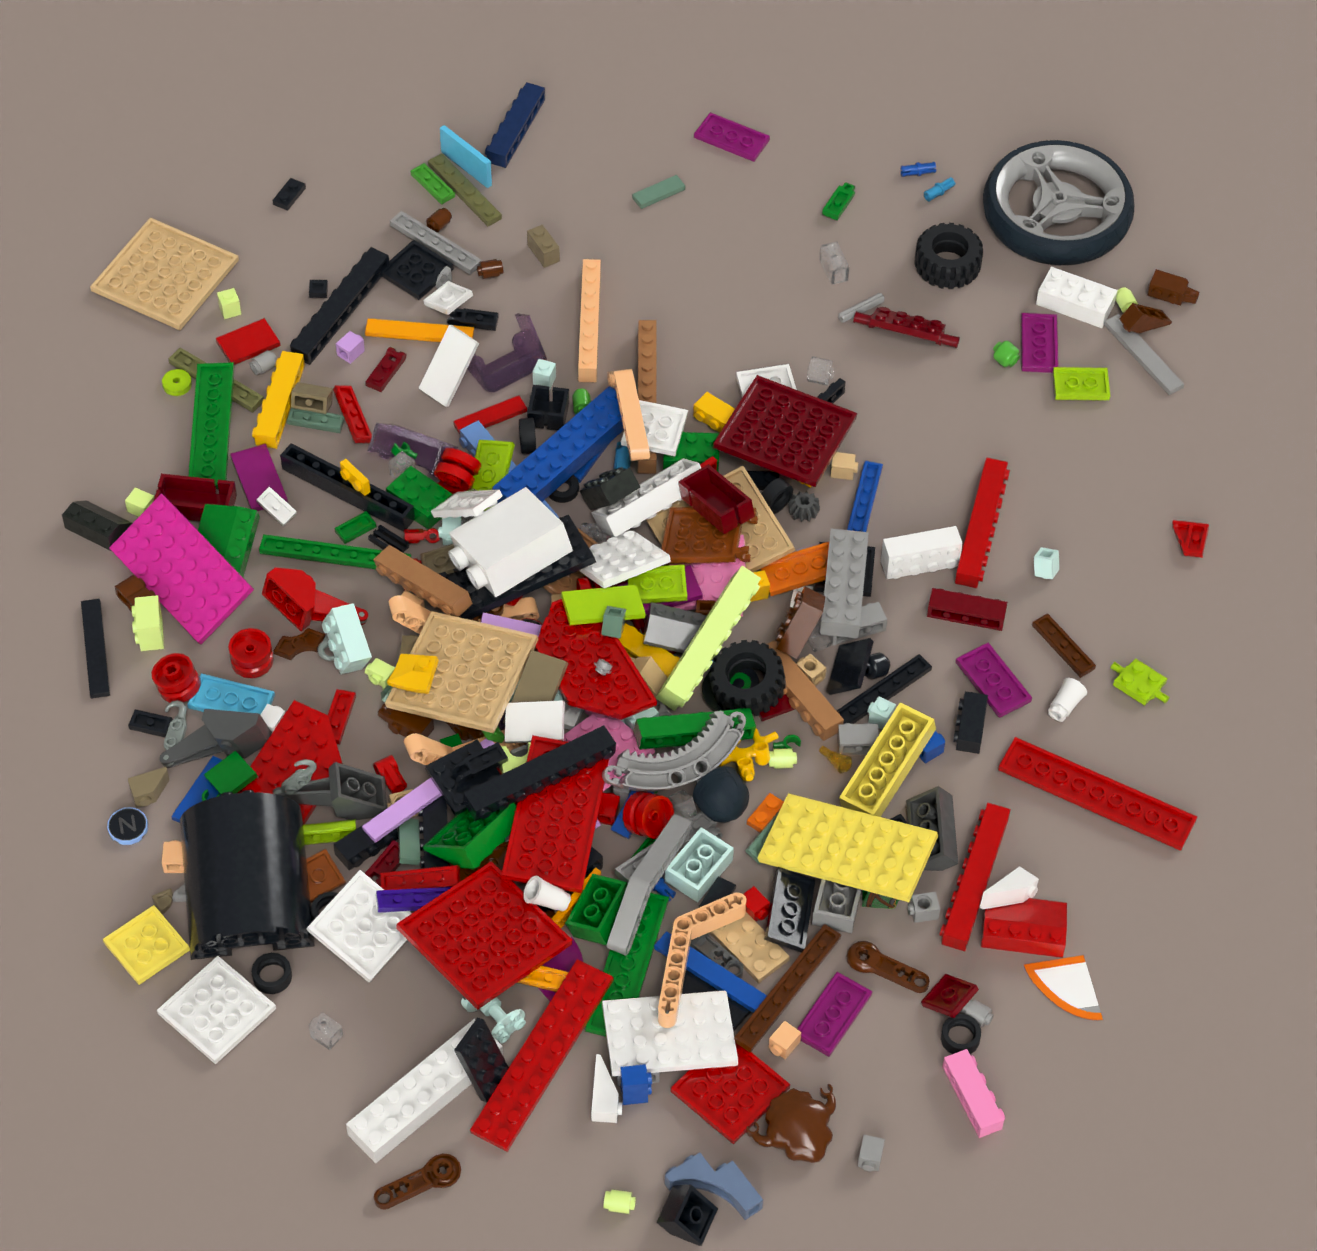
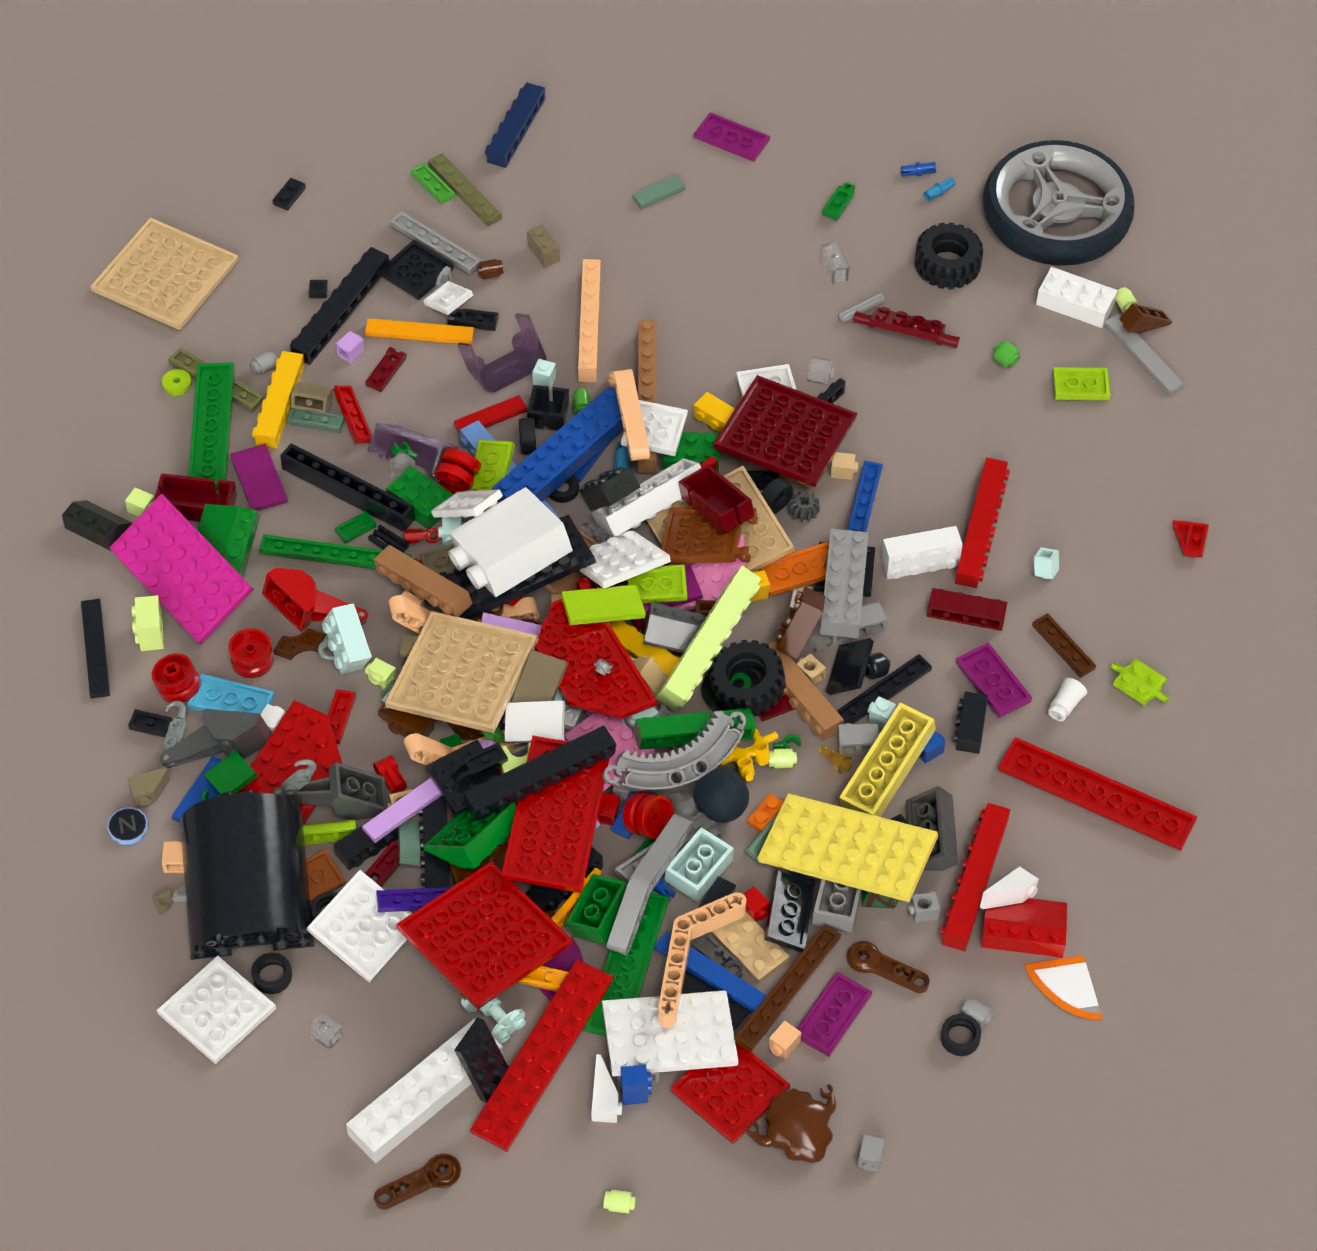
(130, 589): reddish brown brick -> none
(146, 944): light yellow plate -> none
(229, 303): yellowish green brick -> none
(248, 341): red tile -> none
(276, 506): white plate -> none
(355, 477): yellow plate -> none
(414, 673): yellow plate -> none
(421, 878): red tile -> none
(439, 219): reddish brown brick -> none
(448, 365): white tile -> none
(465, 156): medium azure tile -> none
(545, 894): white plant -> none
(613, 622): sand green panel -> none
(687, 1214): black slope -> none
(726, 1182): sand blue arch -> none
(949, 995): dark red tile -> none
(973, 1093): bright pink brick -> none
(1039, 342): magenta tile -> none
(1171, 288): reddish brown hinge -> none

